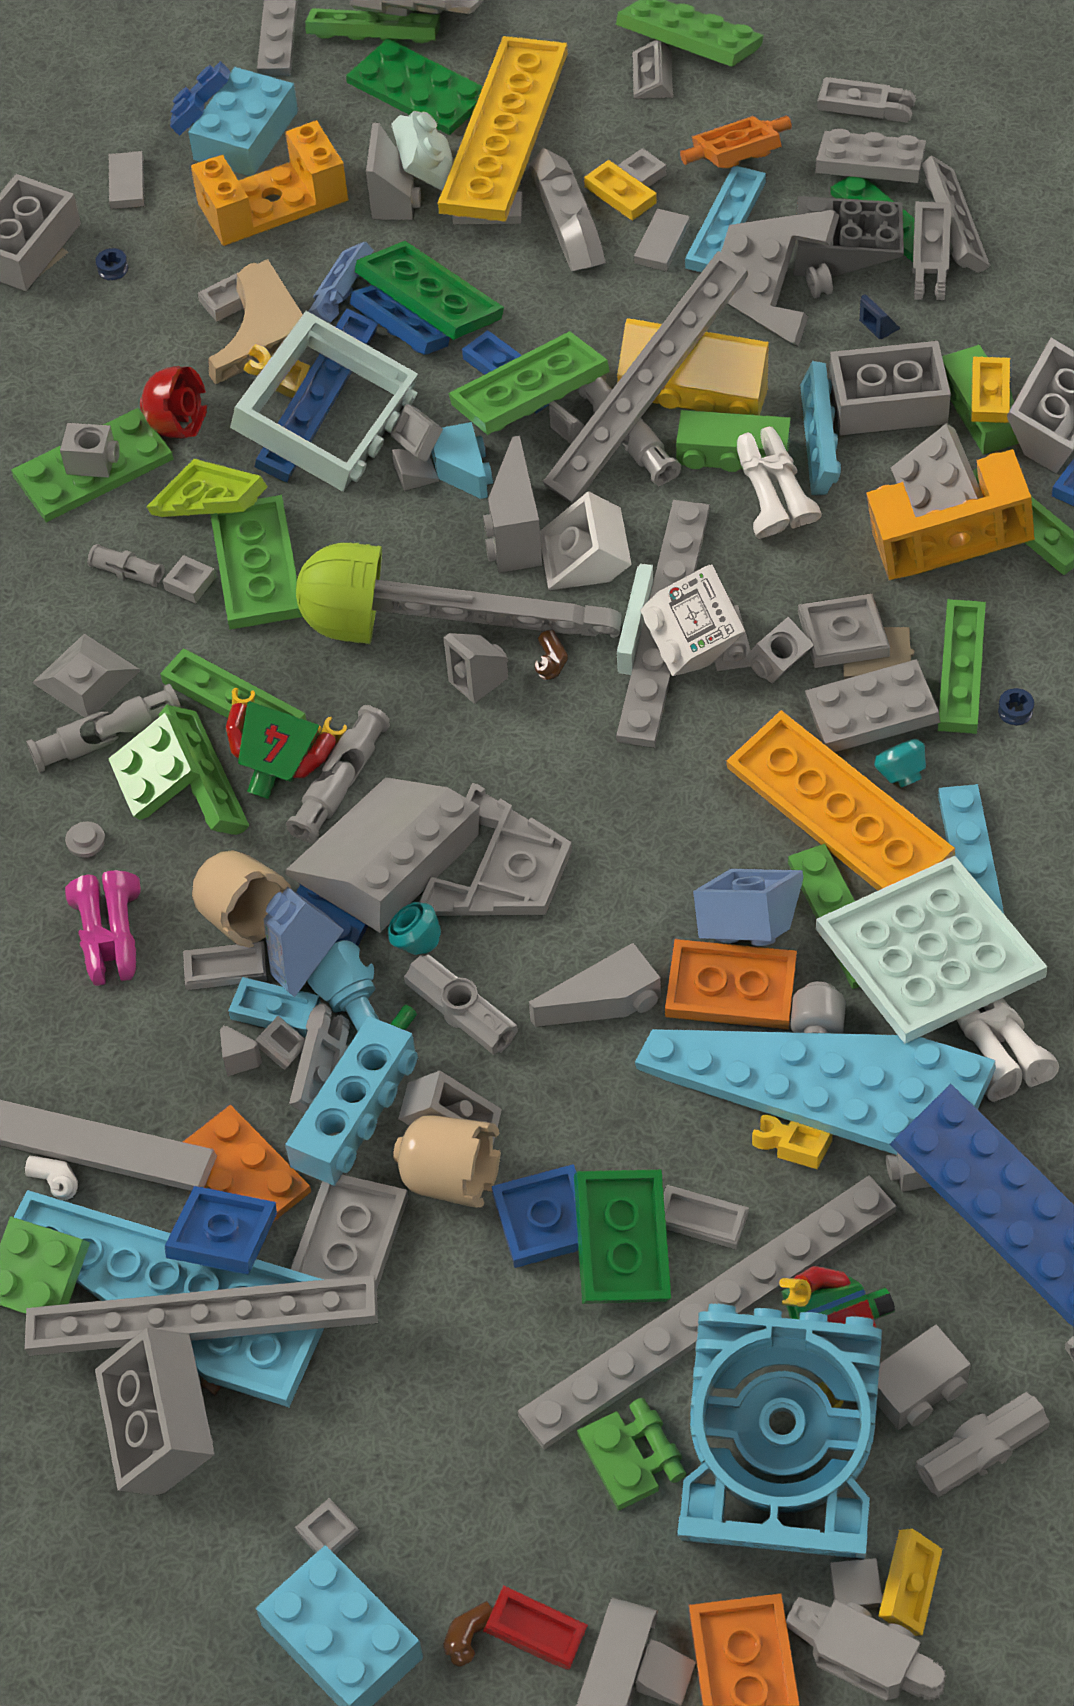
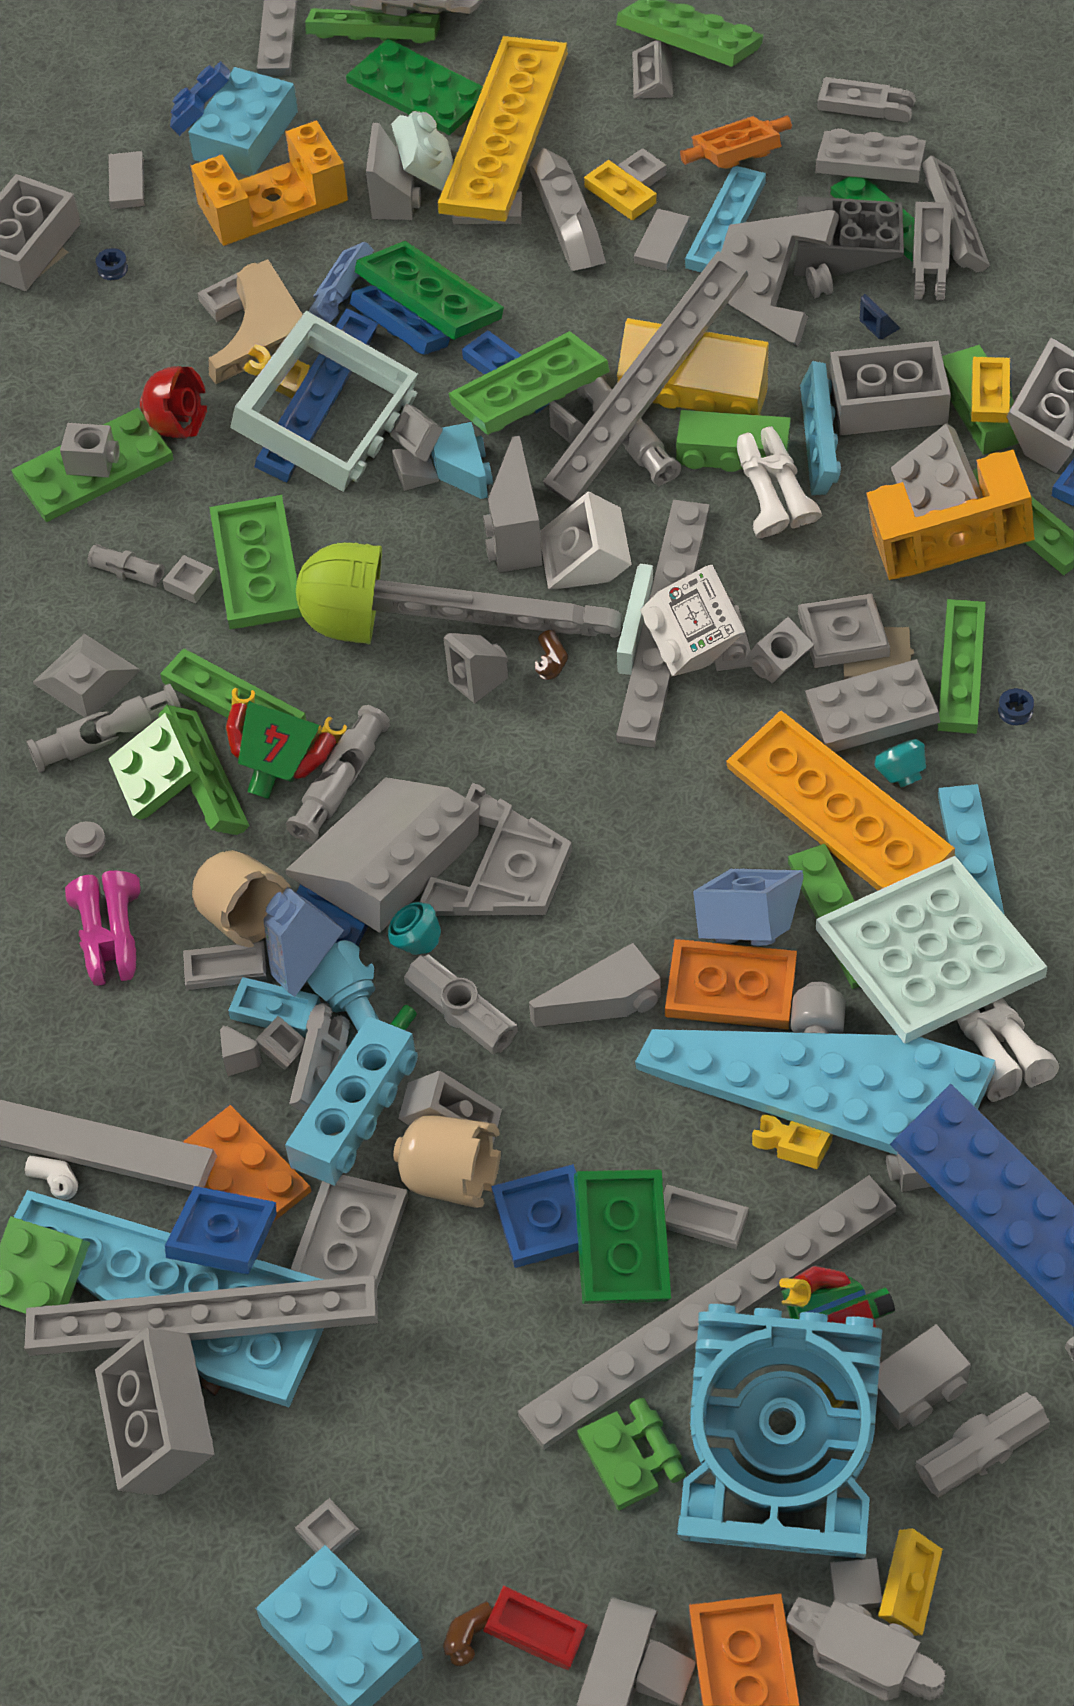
(207, 490): lime wing -> none

